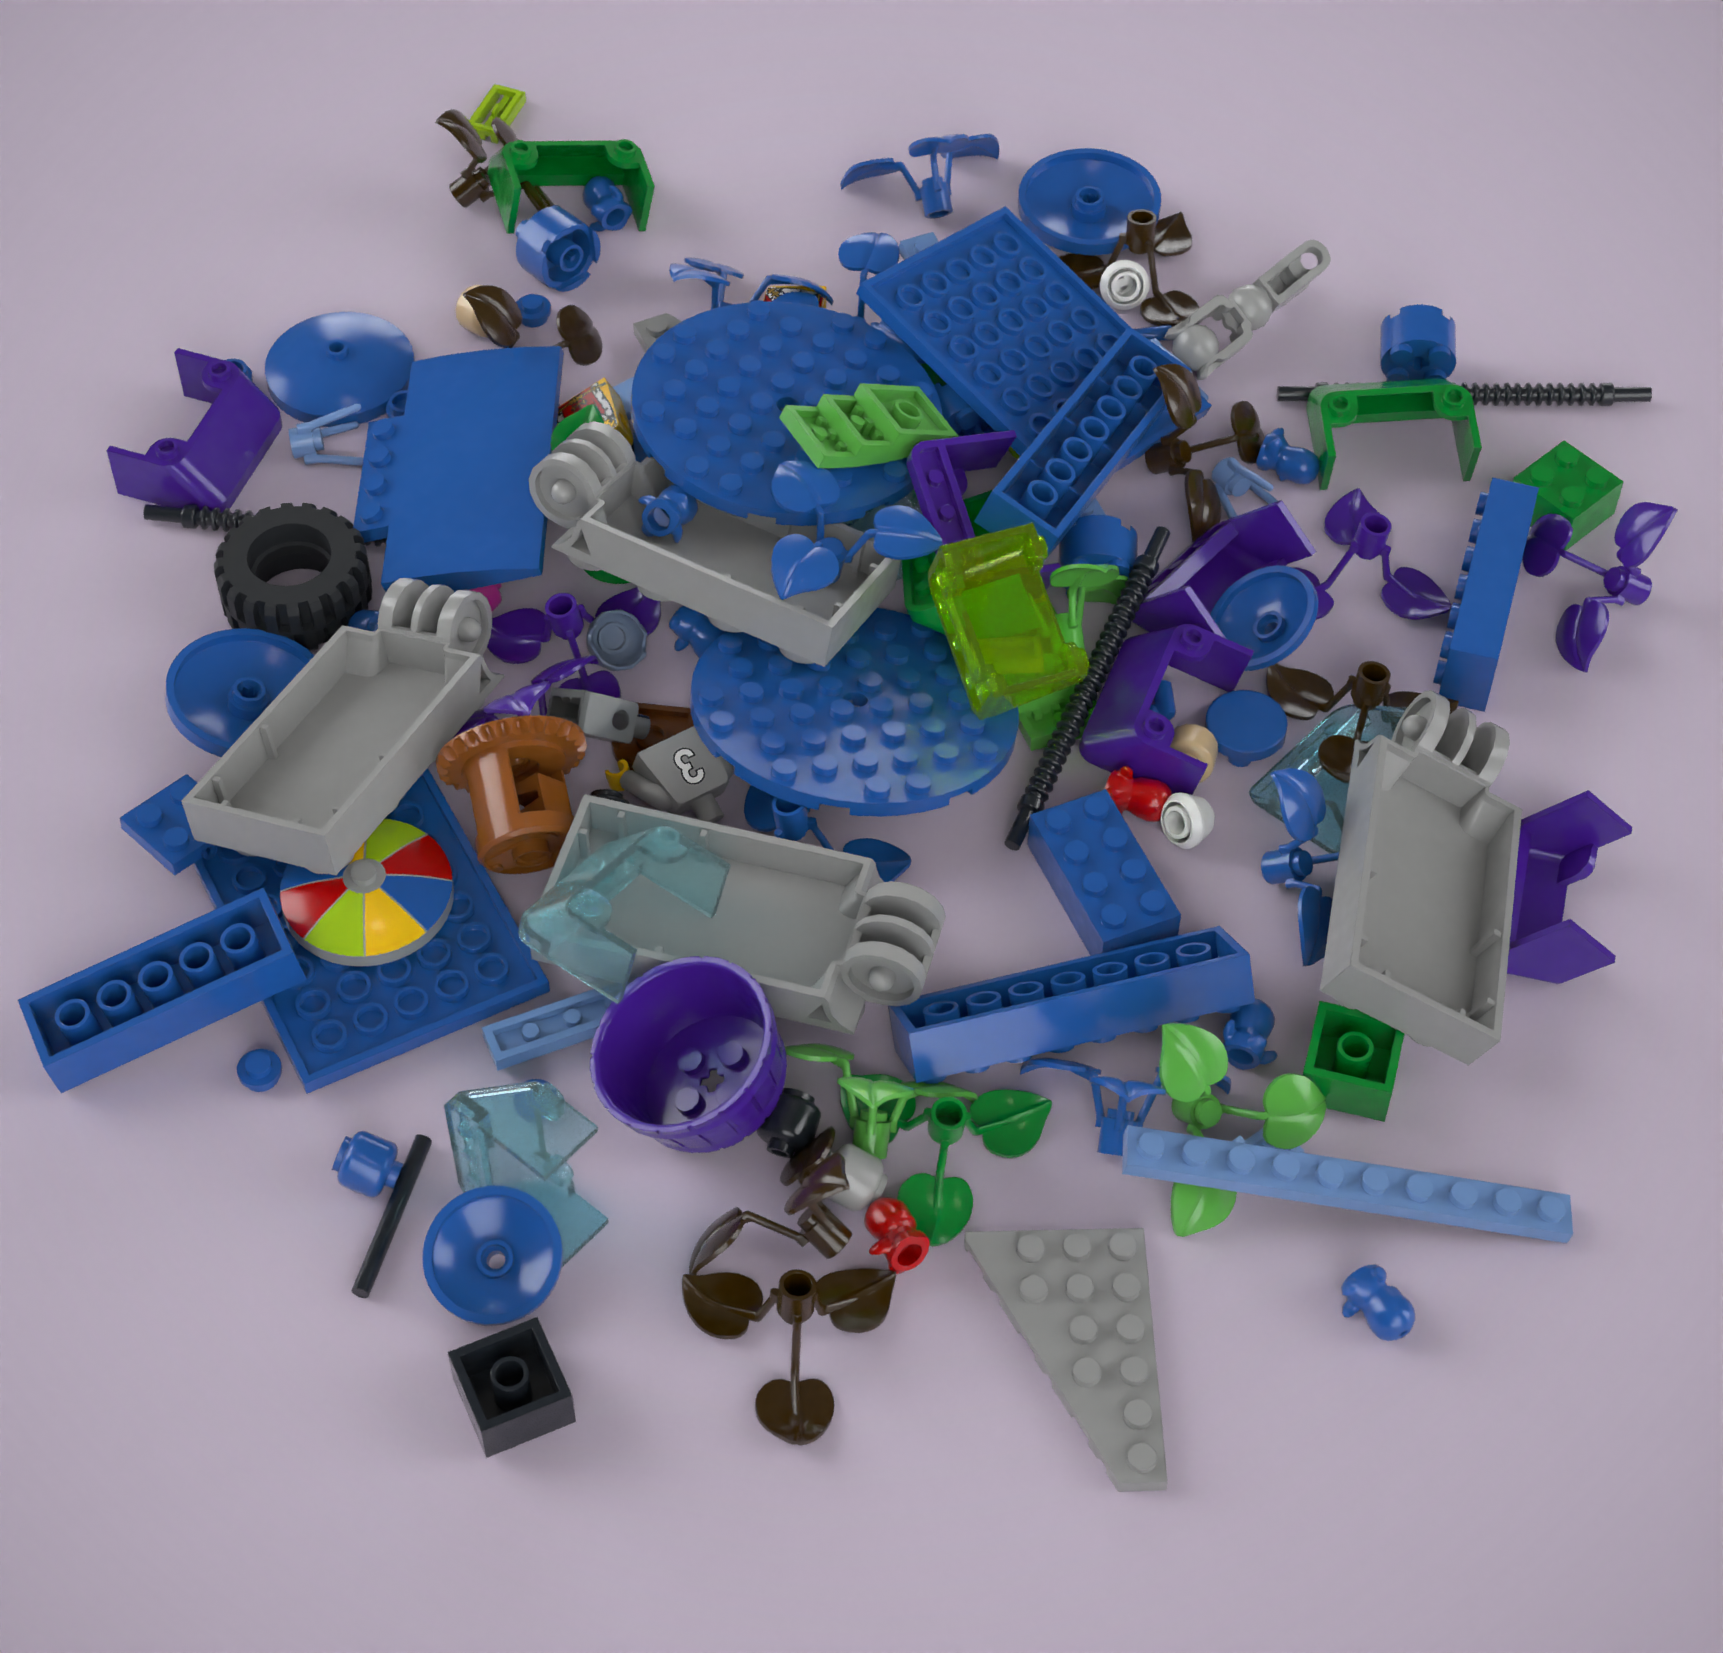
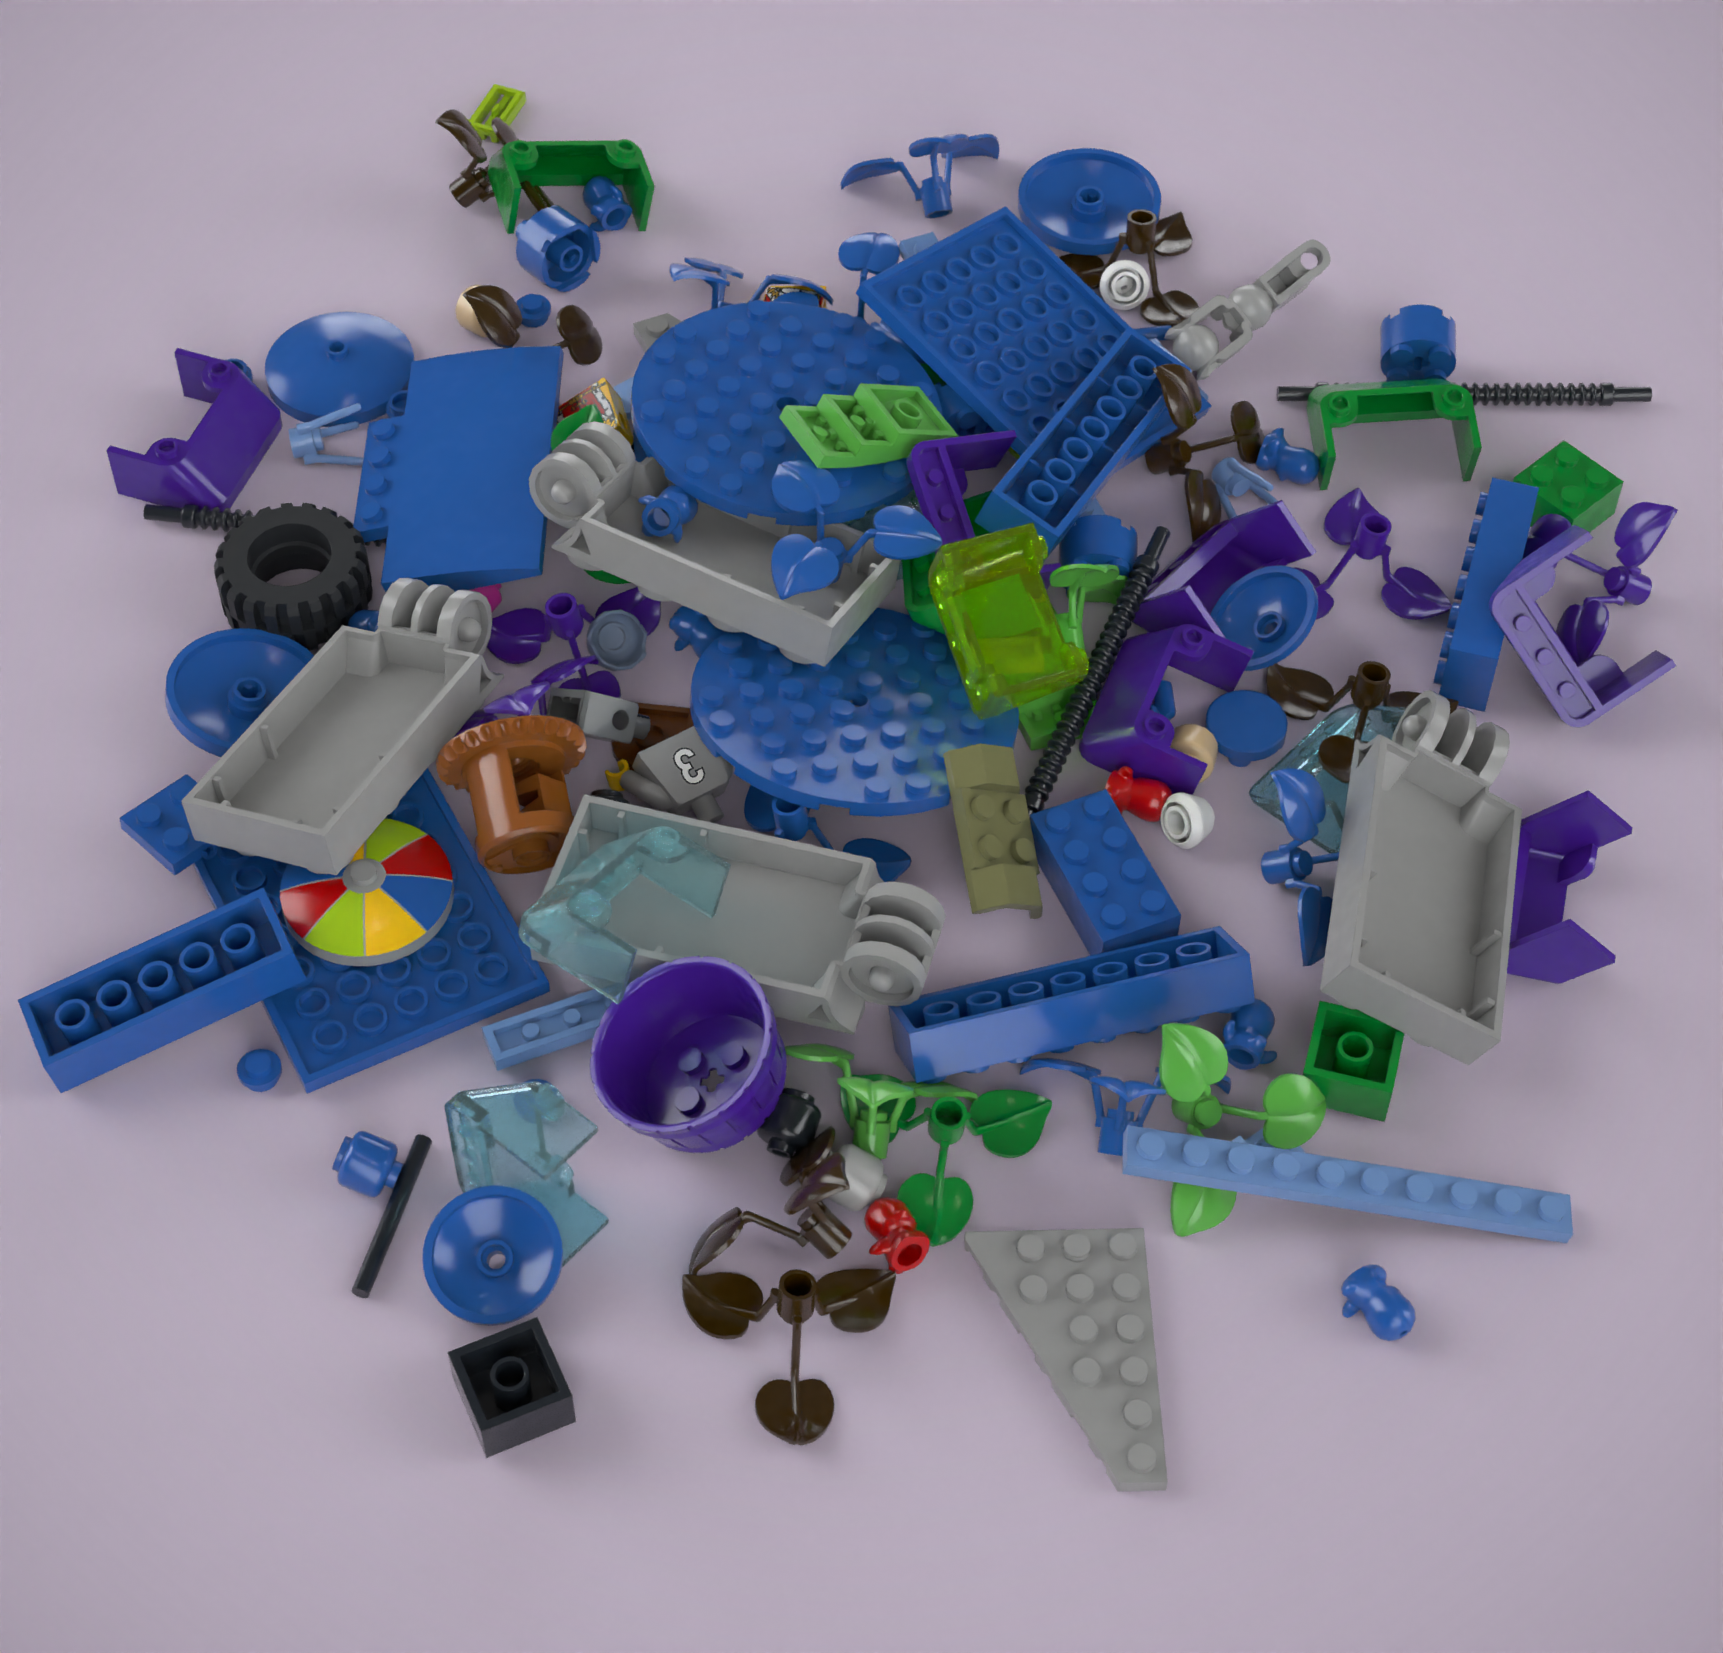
(993, 829): none -> olive piece
(1574, 691): none -> windscreen

